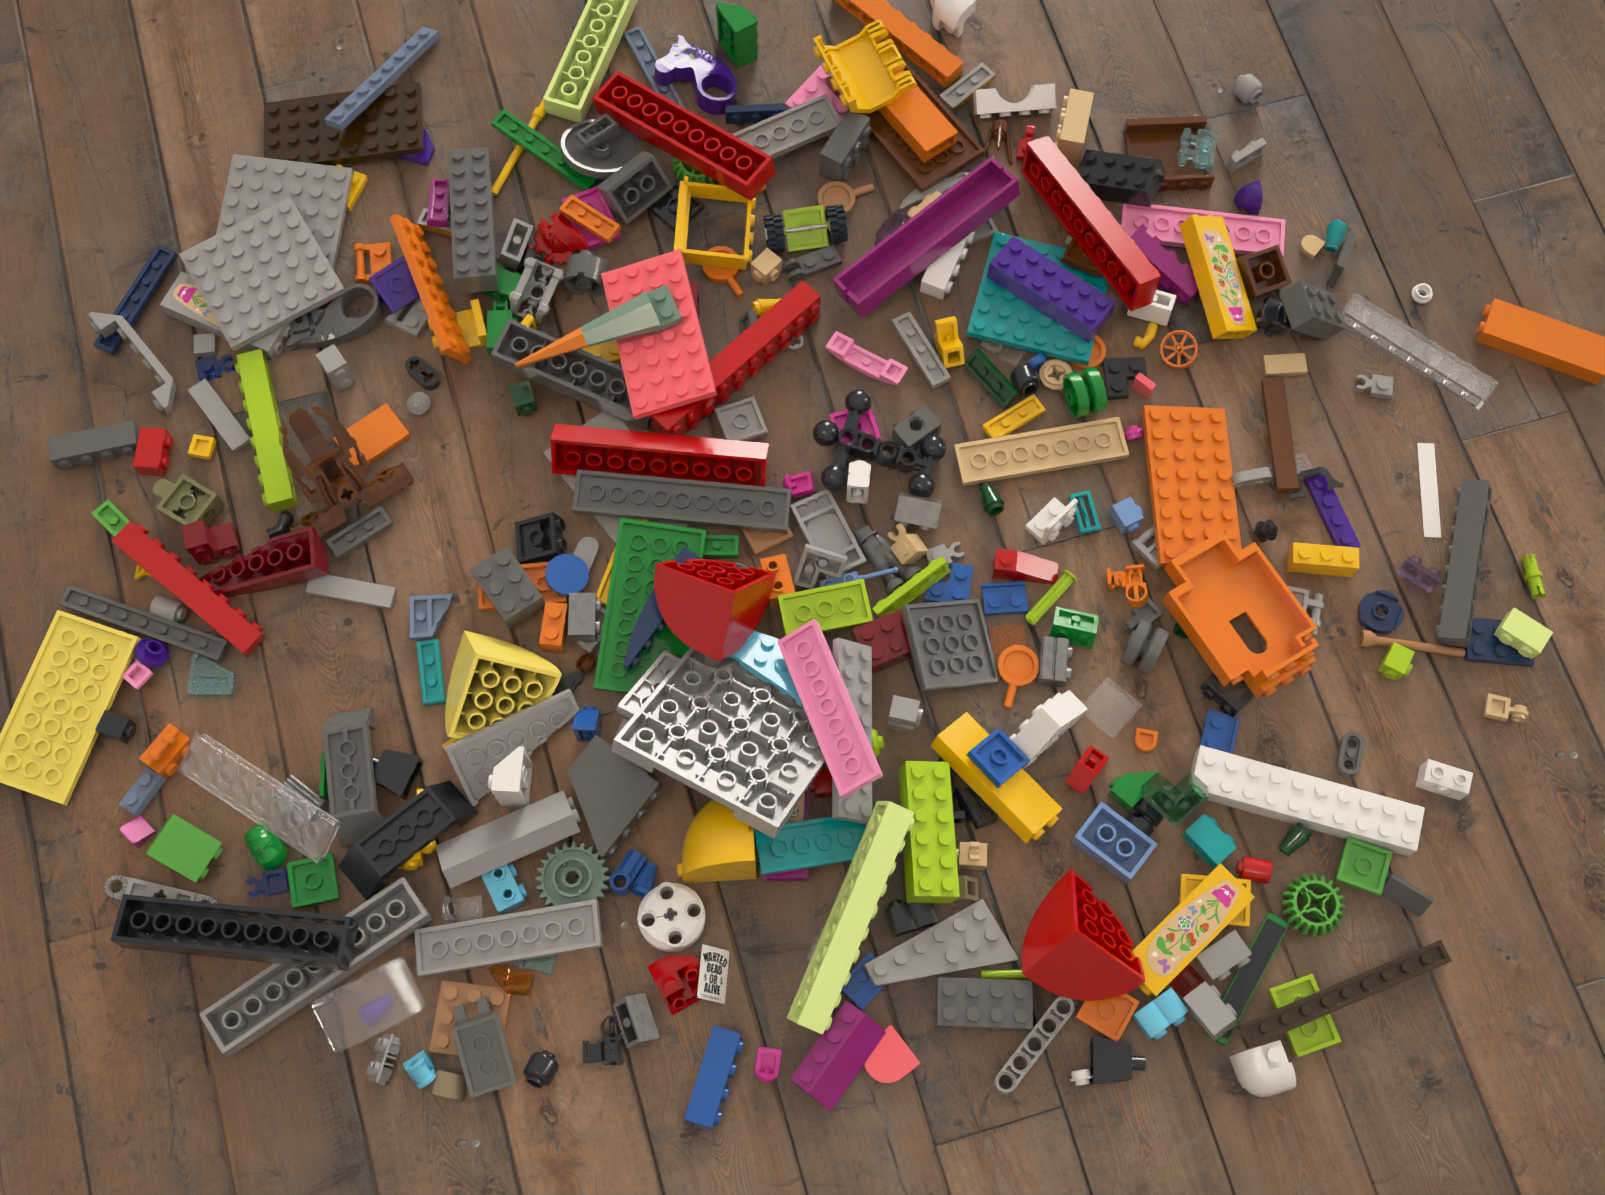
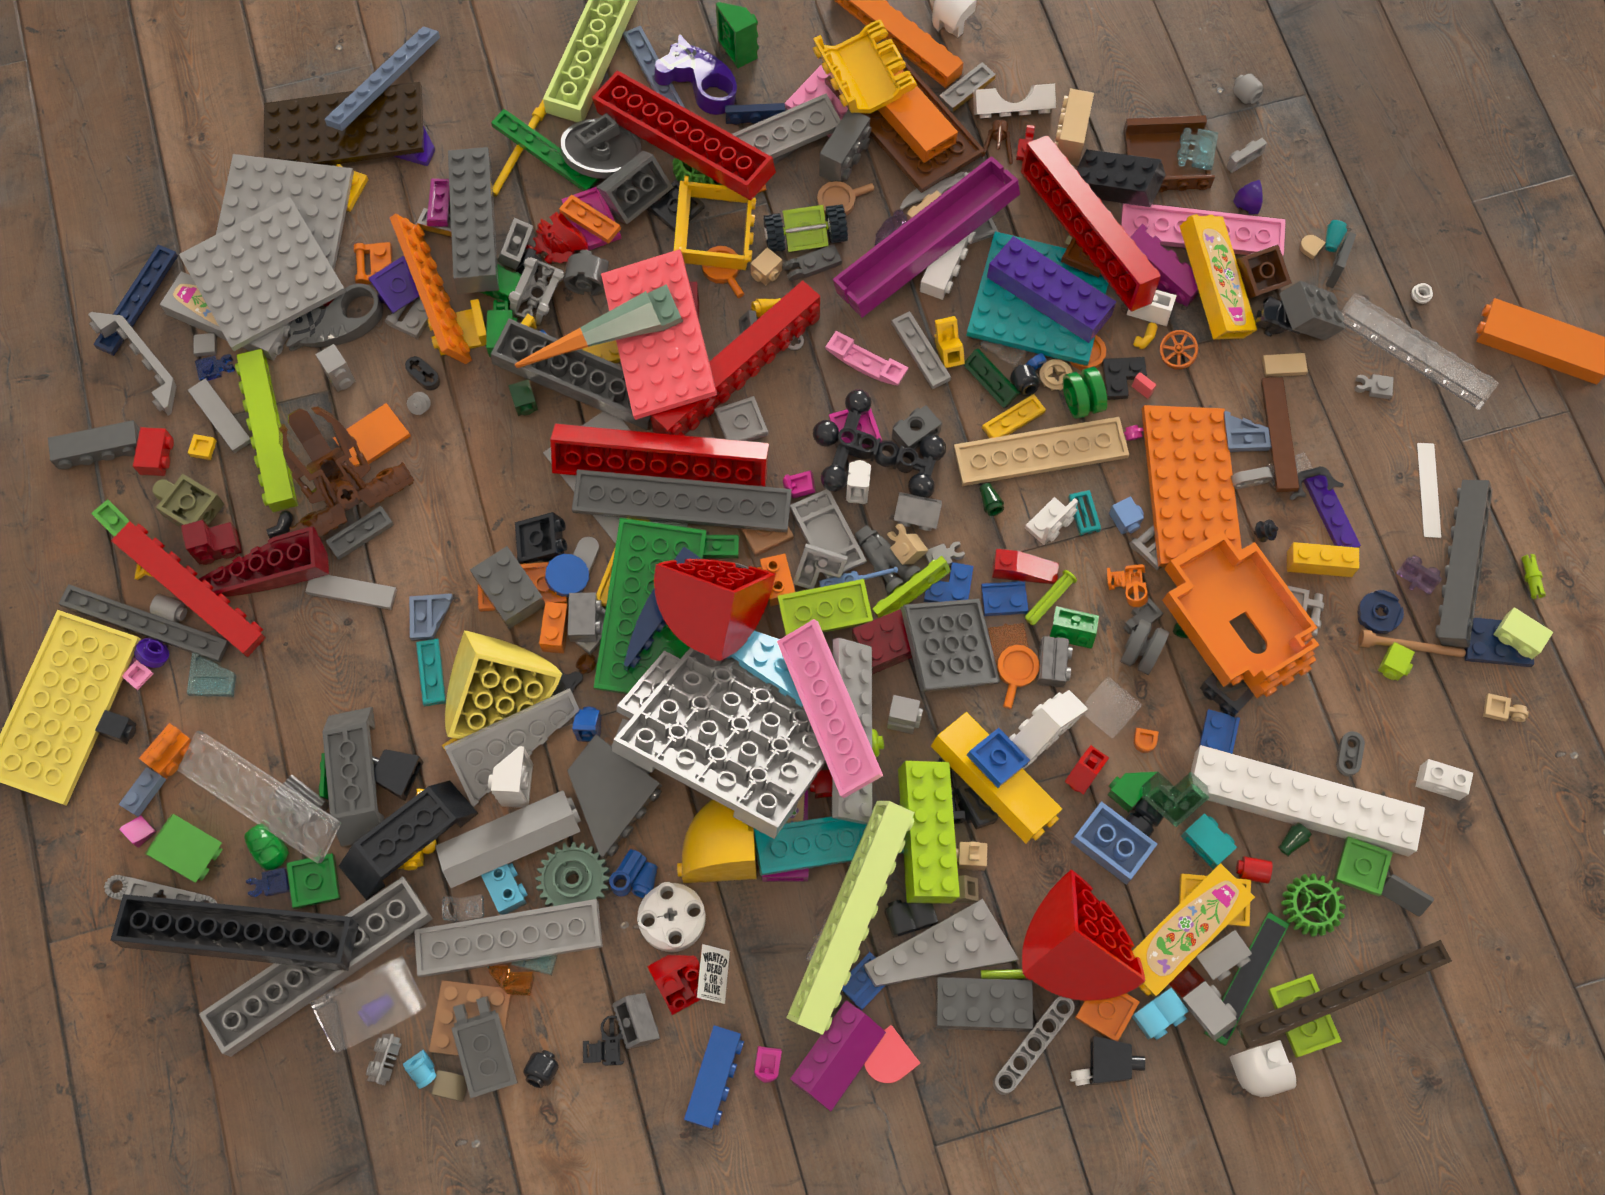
(1245, 435): none -> sand blue wing

